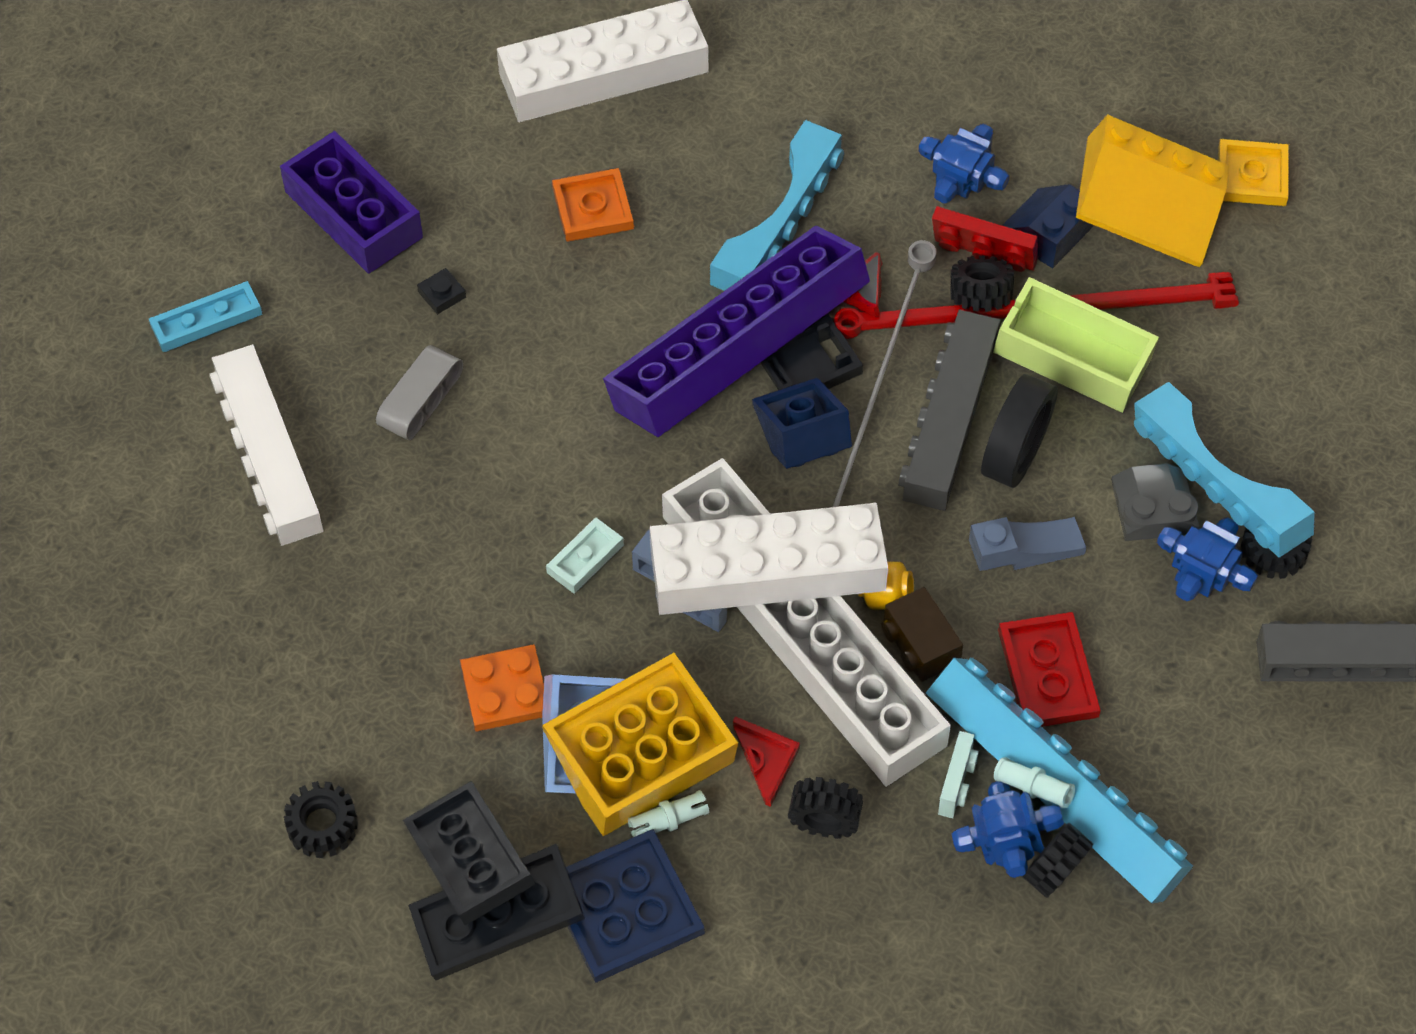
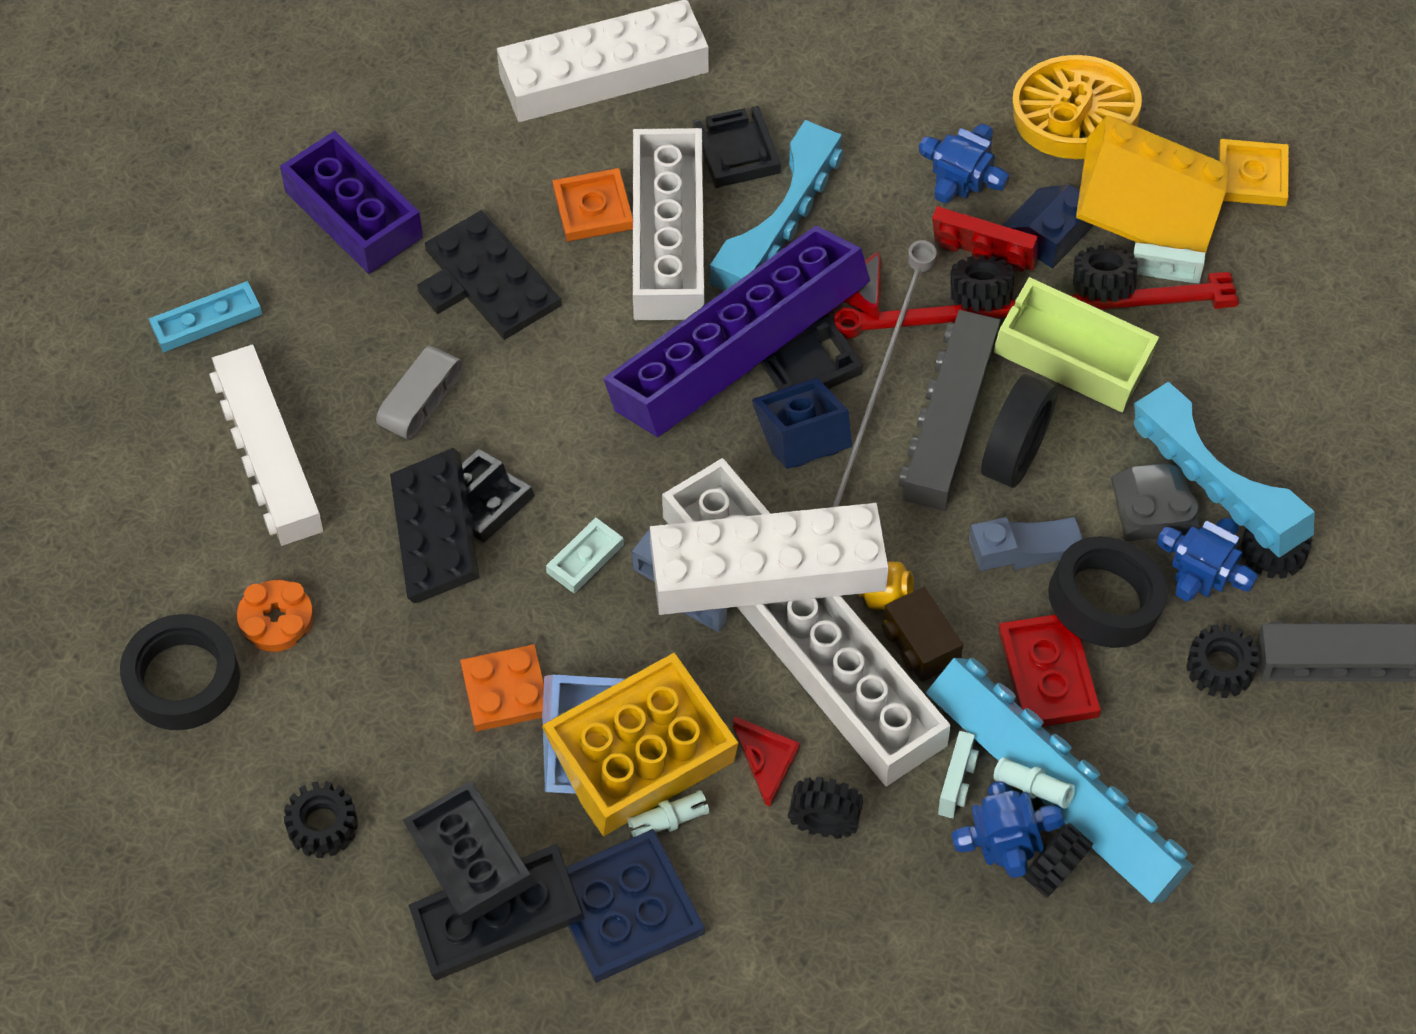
(170, 632): none -> black tyre
(264, 598): none -> orange plate
(434, 526): none -> black plate
(492, 494): none -> black slope
(493, 274): none -> black plate
(667, 223): none -> white brick
(735, 143): none -> black container
(1055, 115): none -> yellow piece
(1091, 623): none -> black tyre
(1105, 273): none -> black tyre
(1169, 262): none -> light aqua plate
(1225, 642): none -> black tyre

